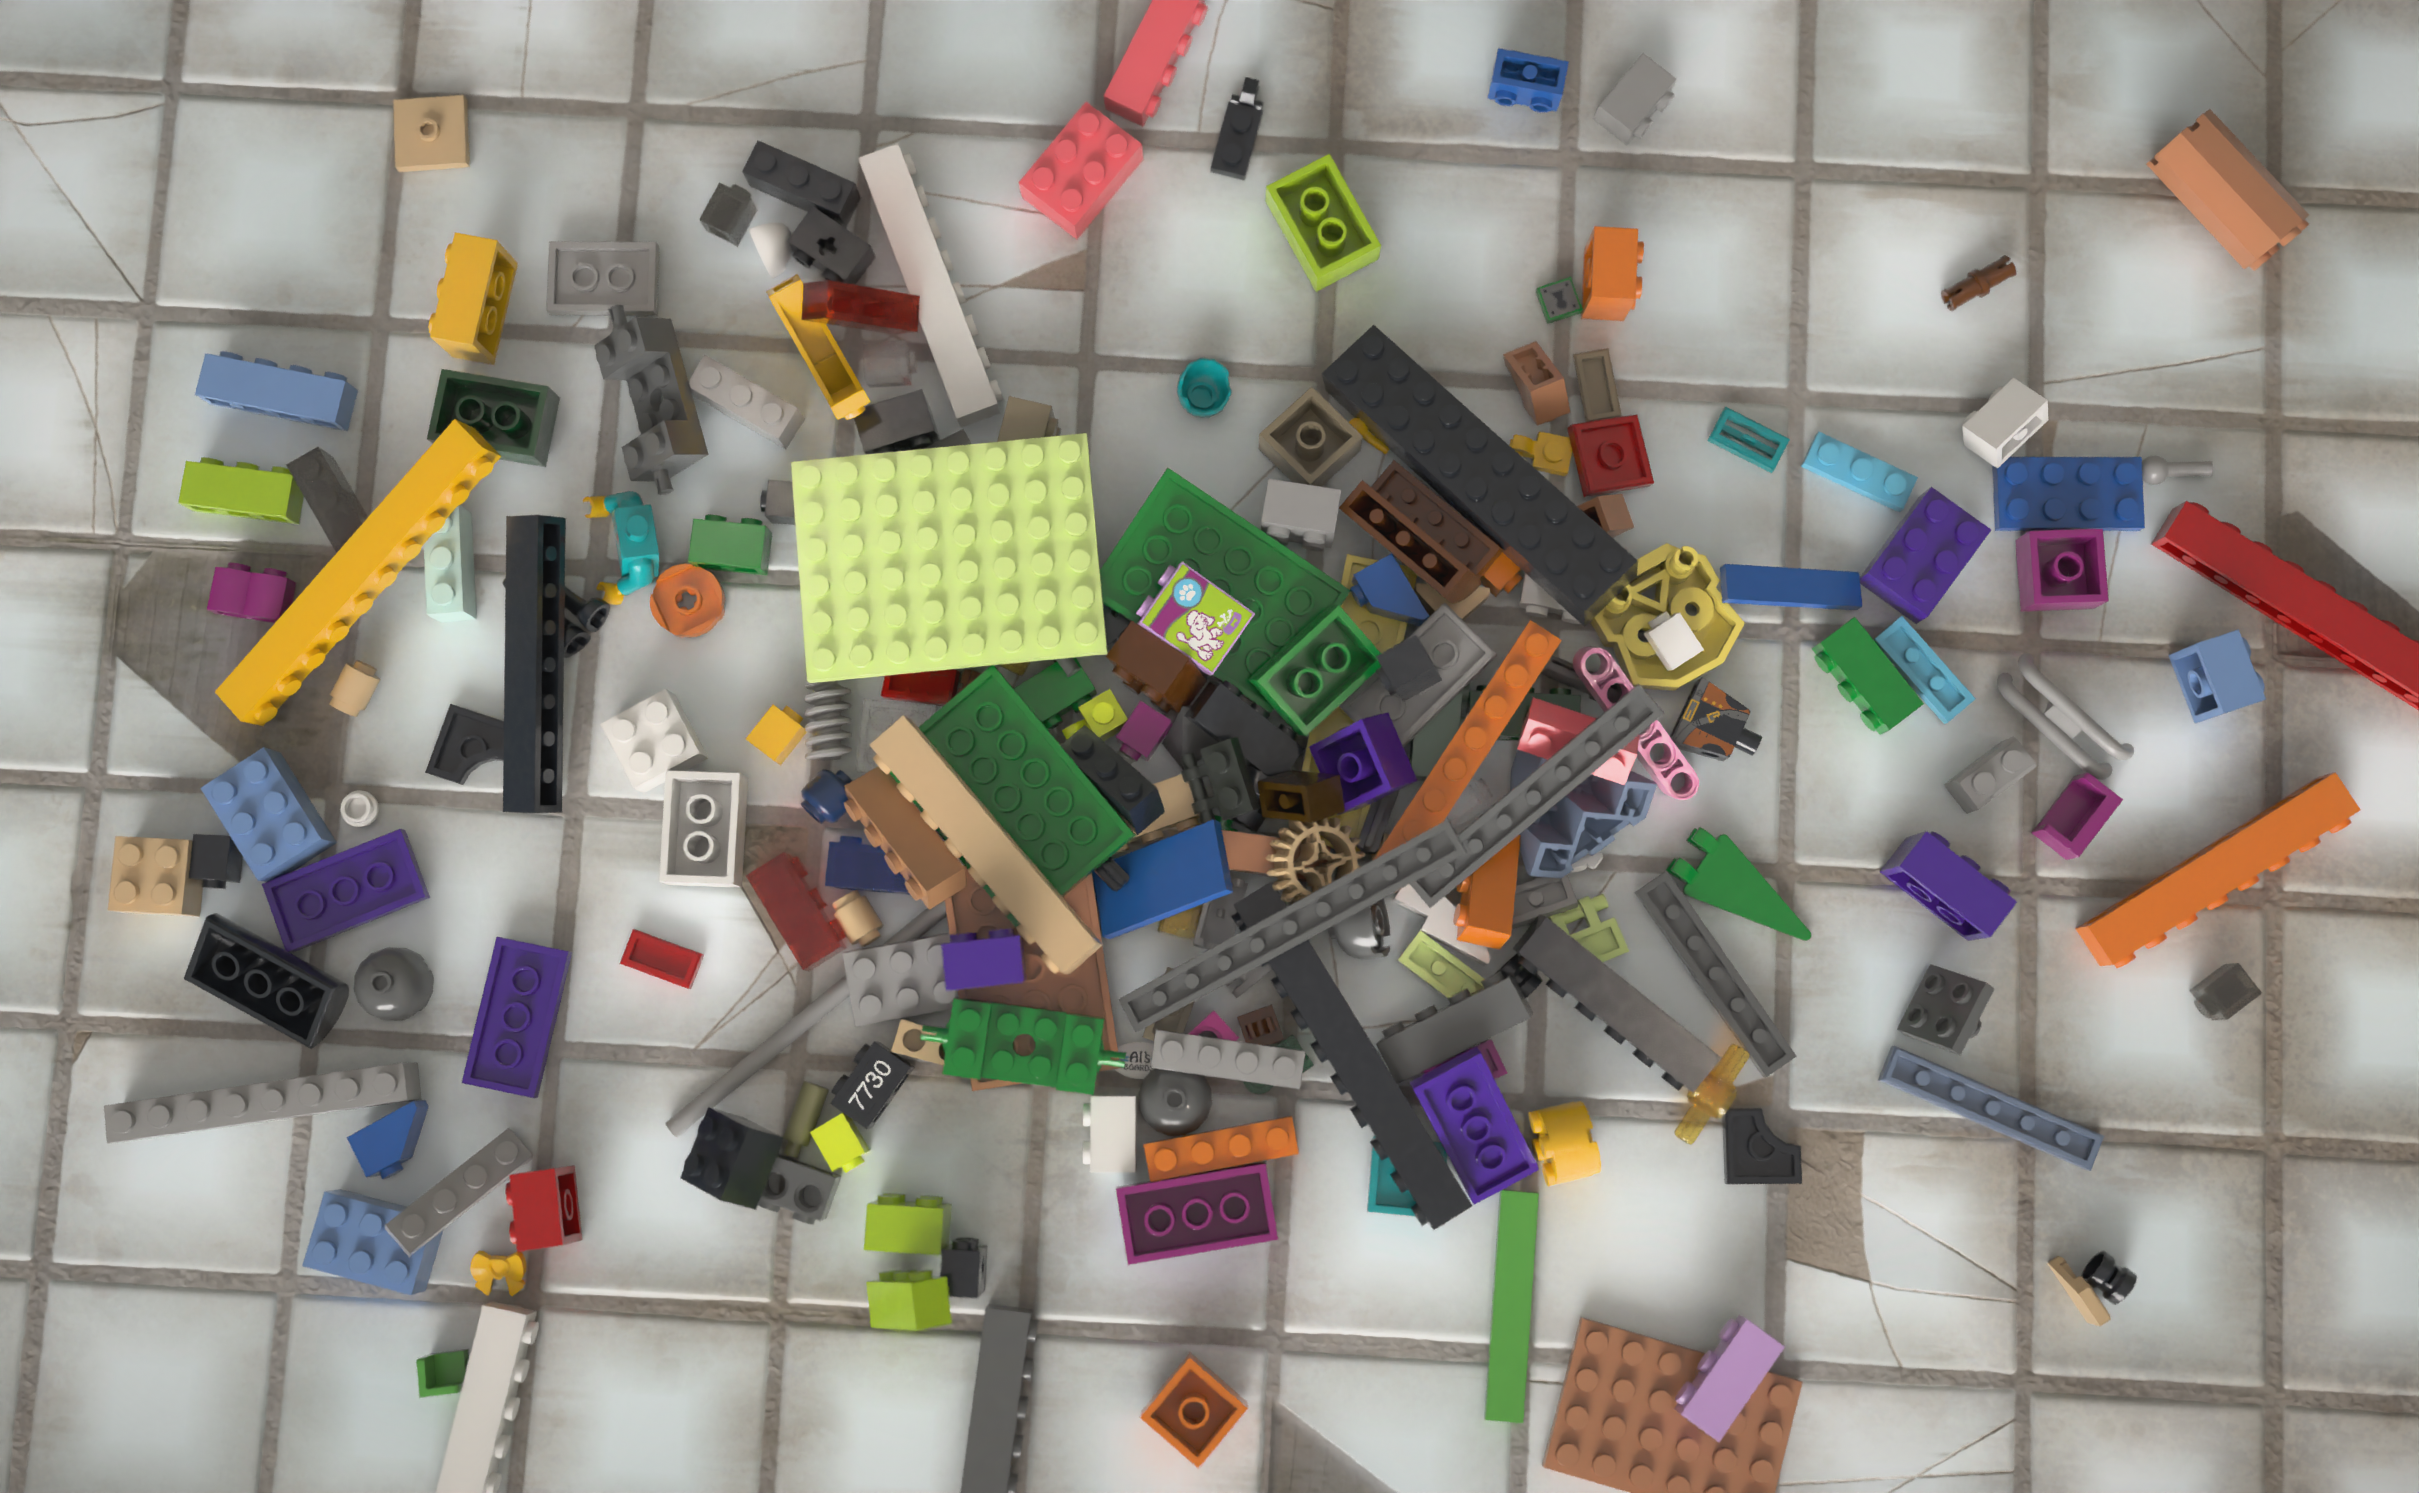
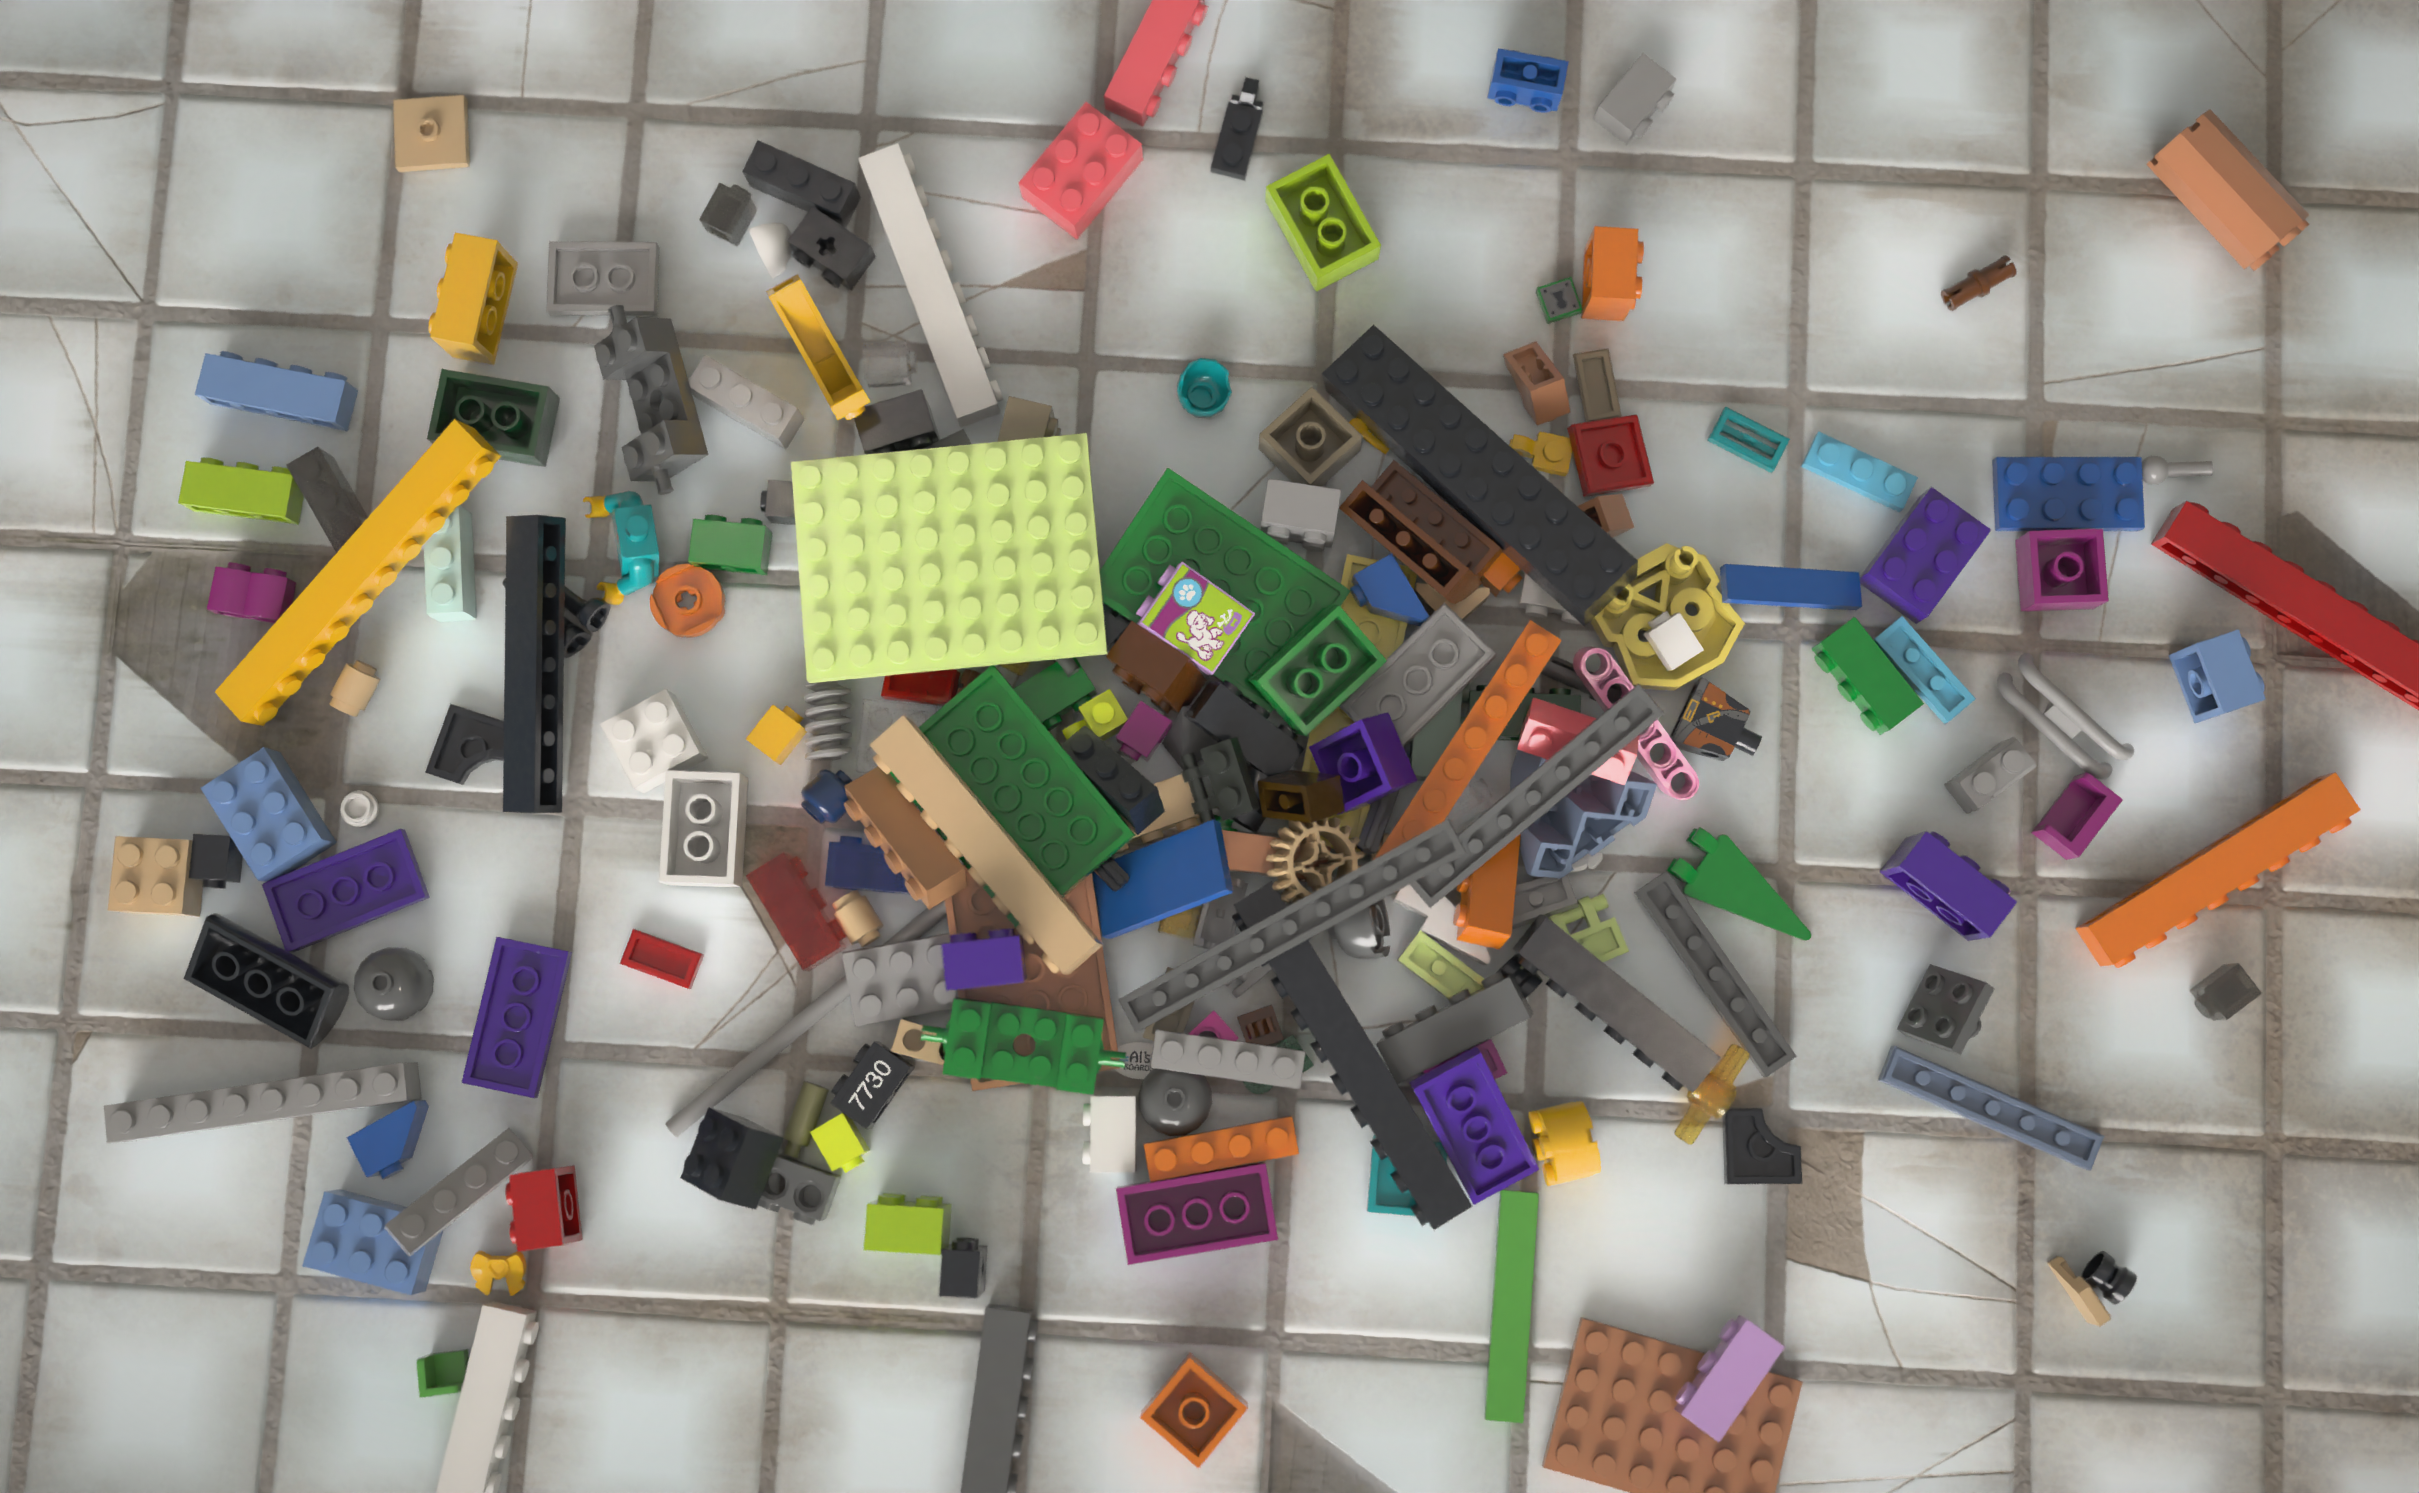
(860, 307): clear red brick -> none
(908, 1300): lime brick -> none
(1407, 669): black brick -> none
(2005, 422): white brick -> none

